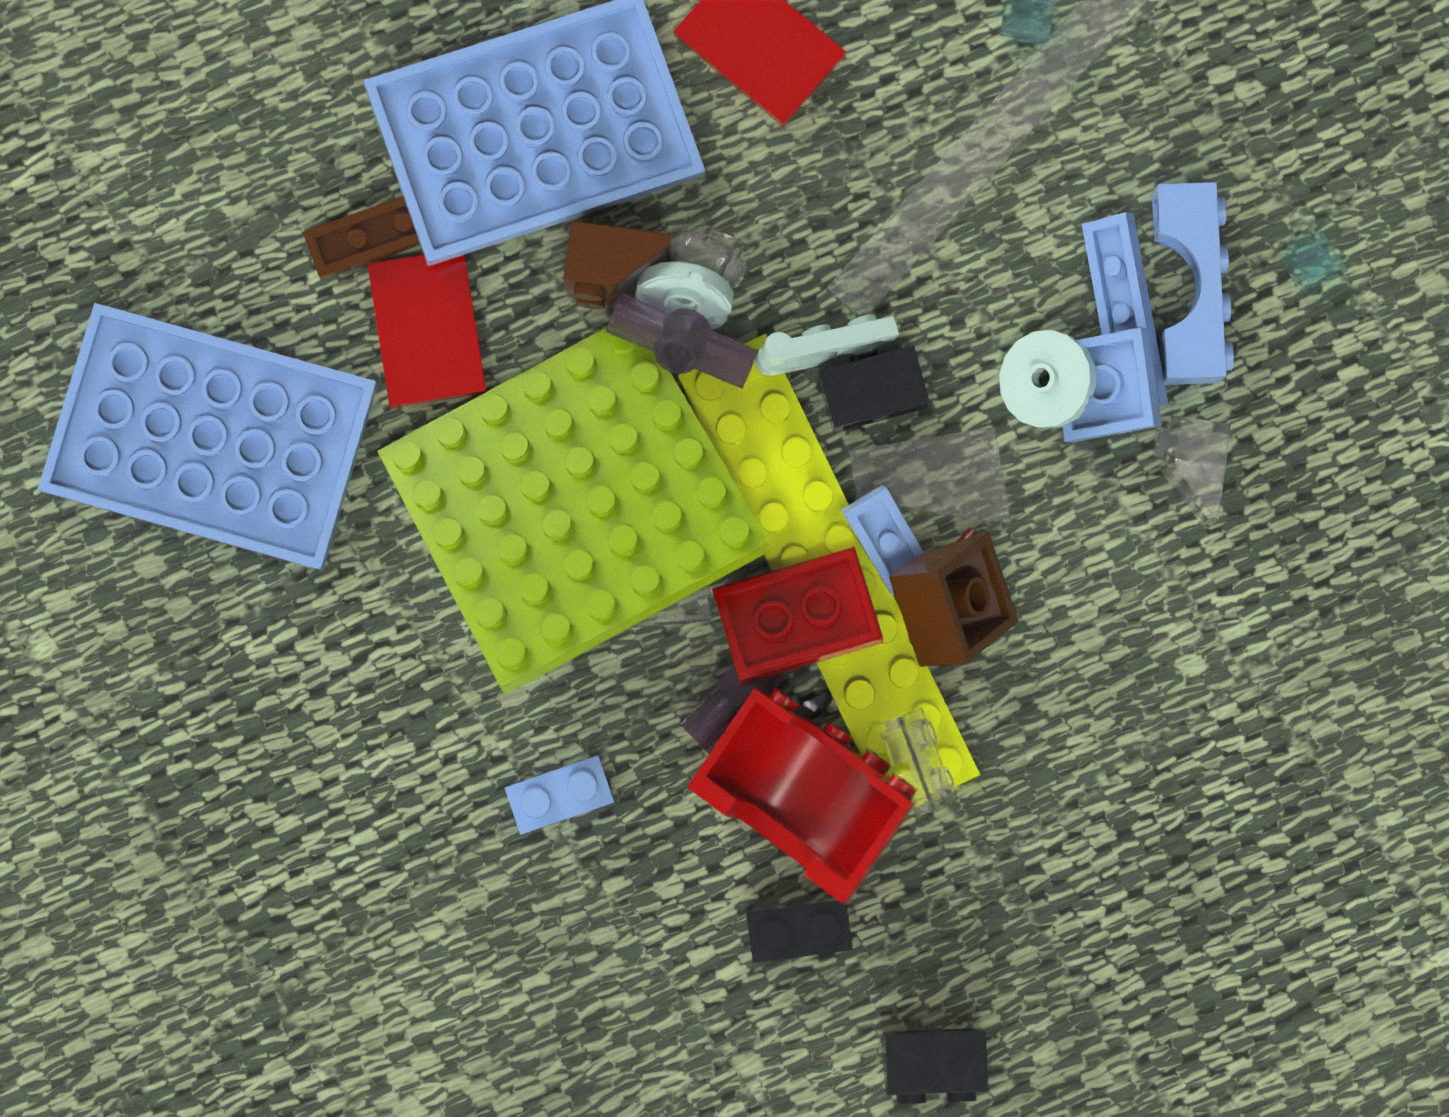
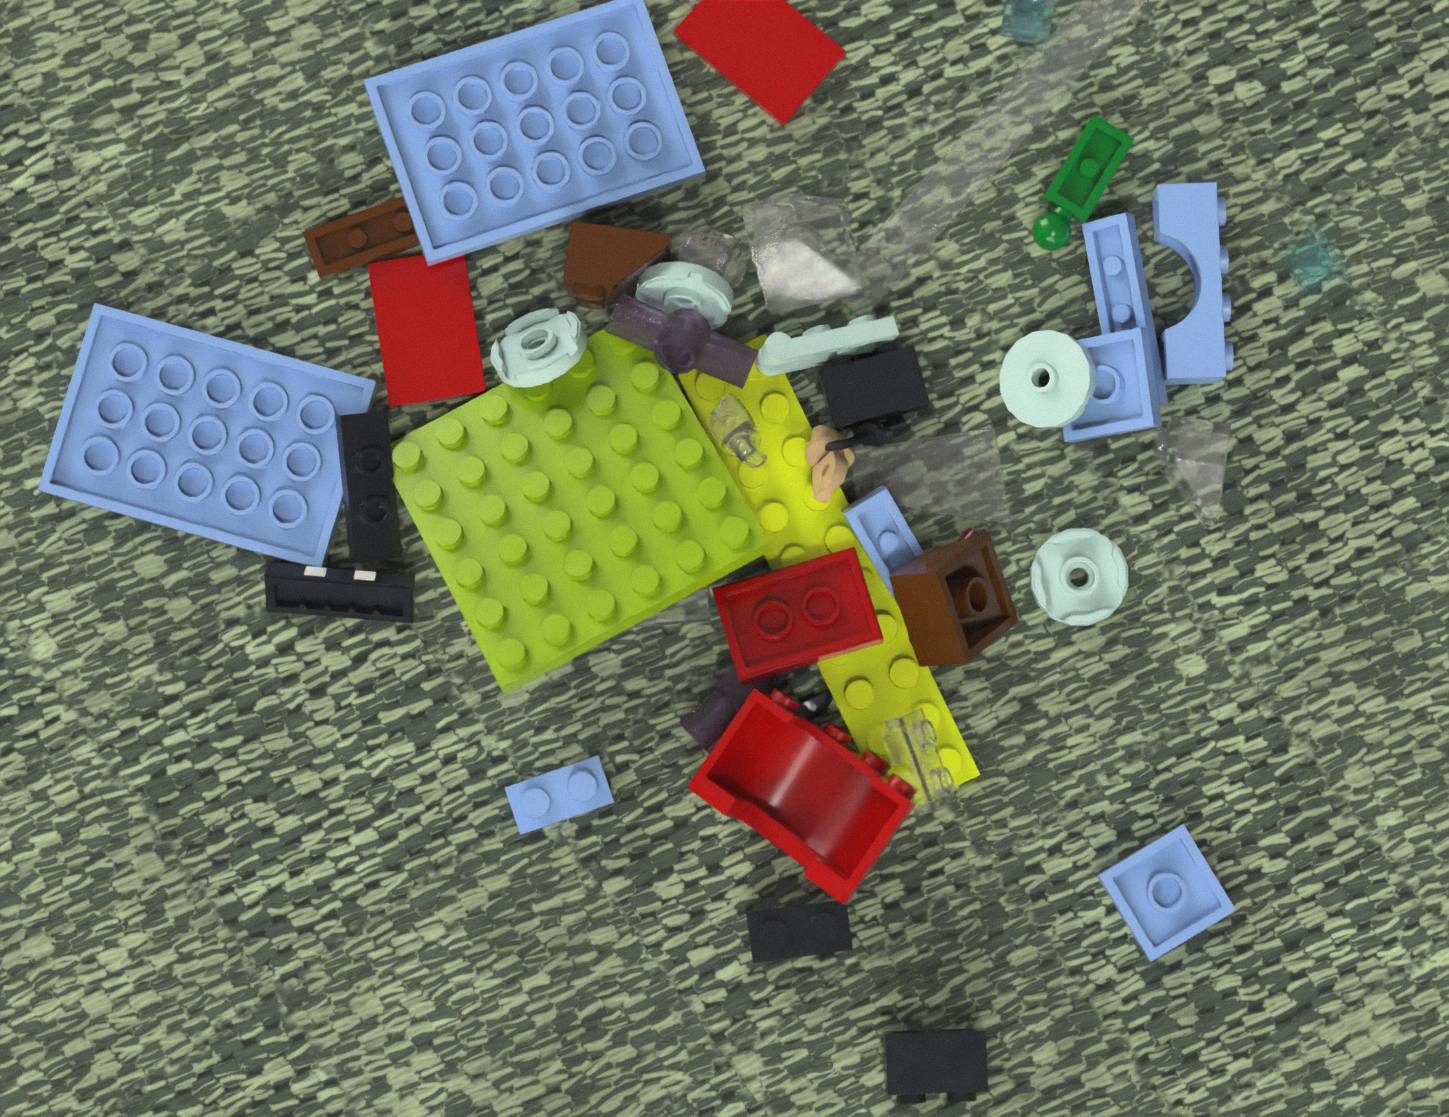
(340, 593): none -> black plate
(368, 486): none -> black plate
(539, 348): none -> light aqua plate
(737, 431): none -> clear piece
(802, 250): none -> clear slope
(828, 466): none -> tan piece
(871, 434): none -> black piece
(1080, 182): none -> green plate
(1100, 561): none -> light aqua plate
(1166, 892): none -> light blue plate

